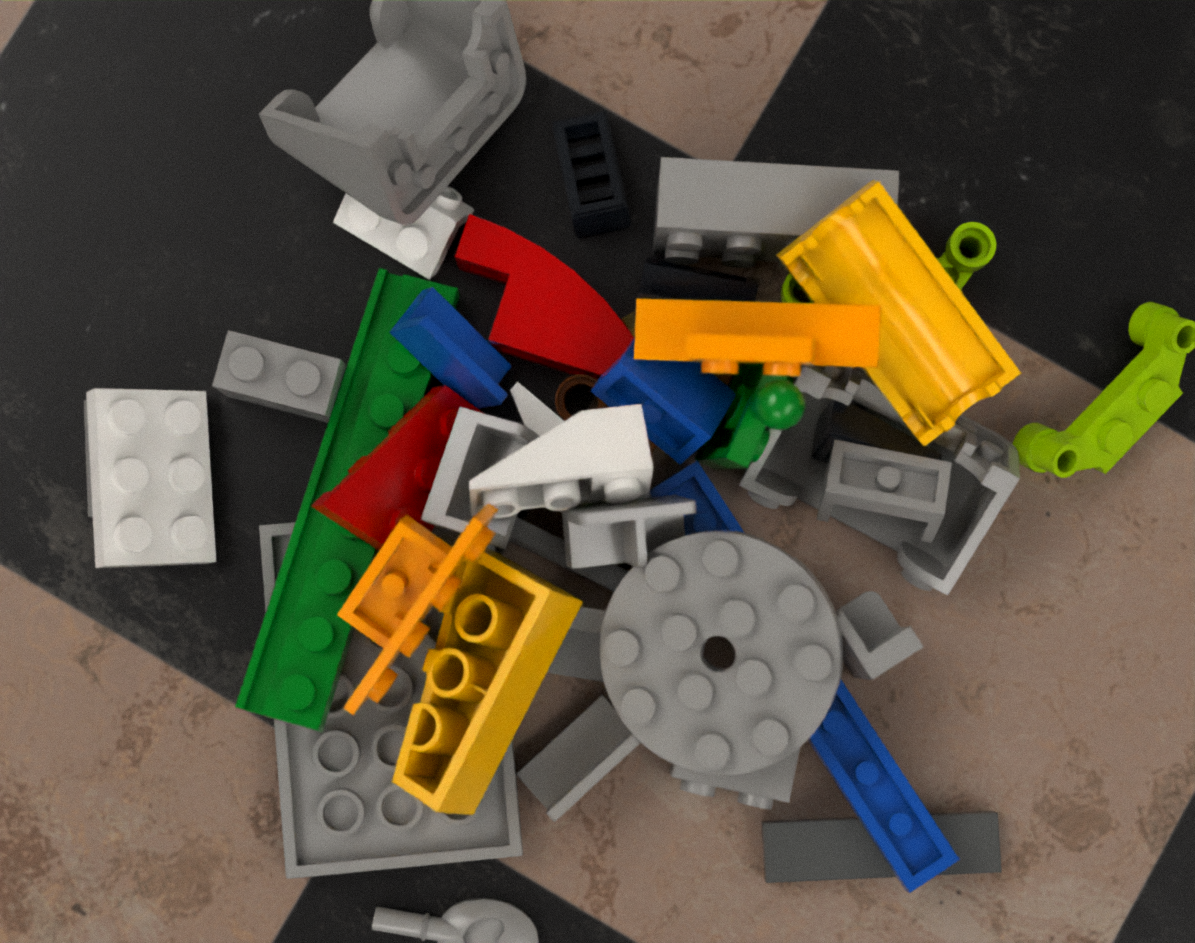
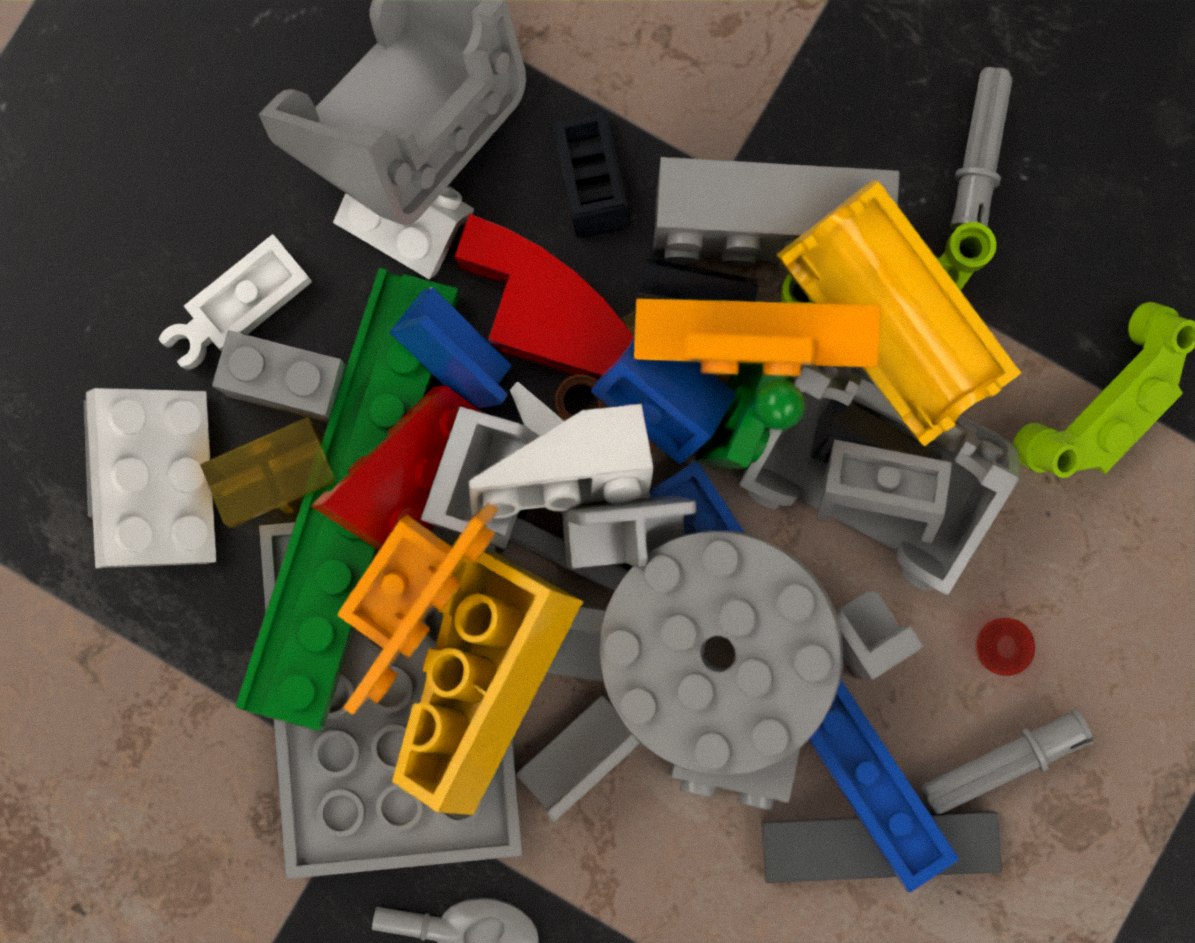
(238, 300): none -> white plate
(268, 473): none -> clear yellow panel
(979, 173): none -> light grey axle
(988, 652): none -> clear red plate
(1008, 762): none -> light grey axle

